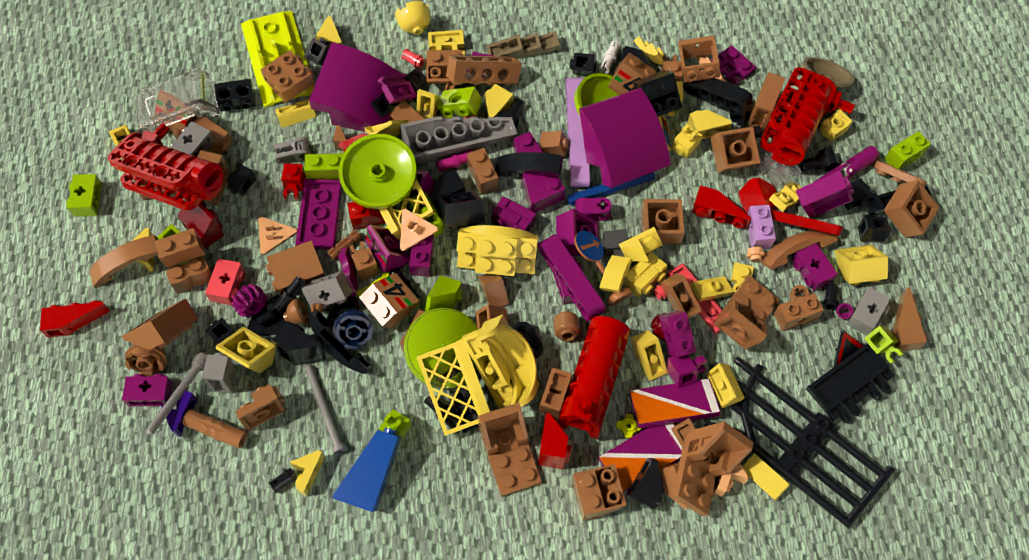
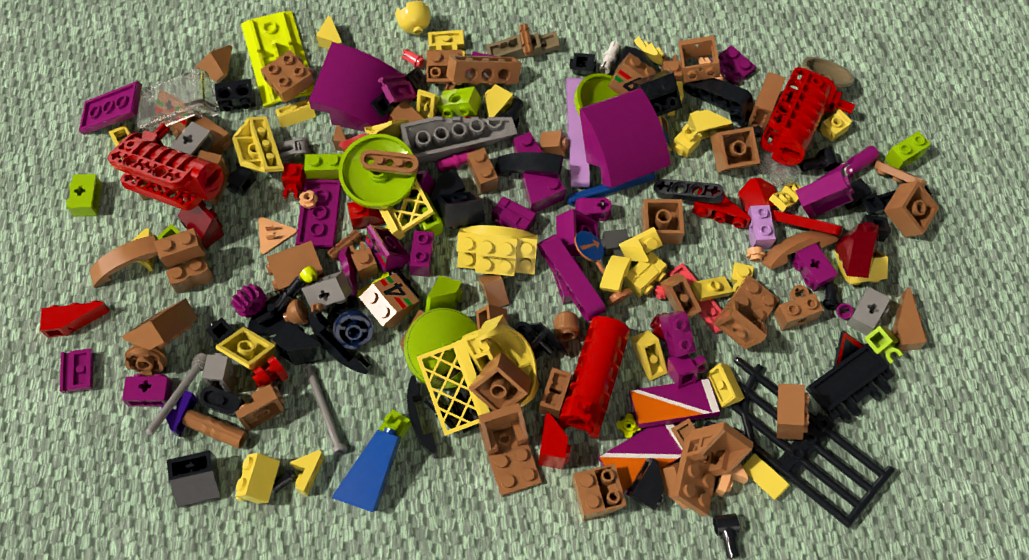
(76, 370): none -> magenta plate
(110, 108): none -> magenta tile
(194, 478): none -> black slope
(217, 63): none -> medium nougat slope
(221, 401): none -> black brick
(225, 281): coral brick -> none
(257, 146): none -> light yellow wedge
(257, 478): none -> light yellow brick
(270, 374): none -> red brick
(309, 274): none -> neon yellow hinge
(310, 203): none -> light nougat plate
(318, 50): black brick -> none
(381, 158): none -> medium nougat plate
(414, 230): light nougat piece -> none
(426, 440): none -> black slope
(501, 383): none -> medium nougat slope
(526, 39): none -> medium nougat axle
(545, 334): none -> black shield
(690, 187): none -> black beam
(727, 528): none -> black pin
(792, 411): none -> medium nougat brick
(858, 249): none -> dark red wedge

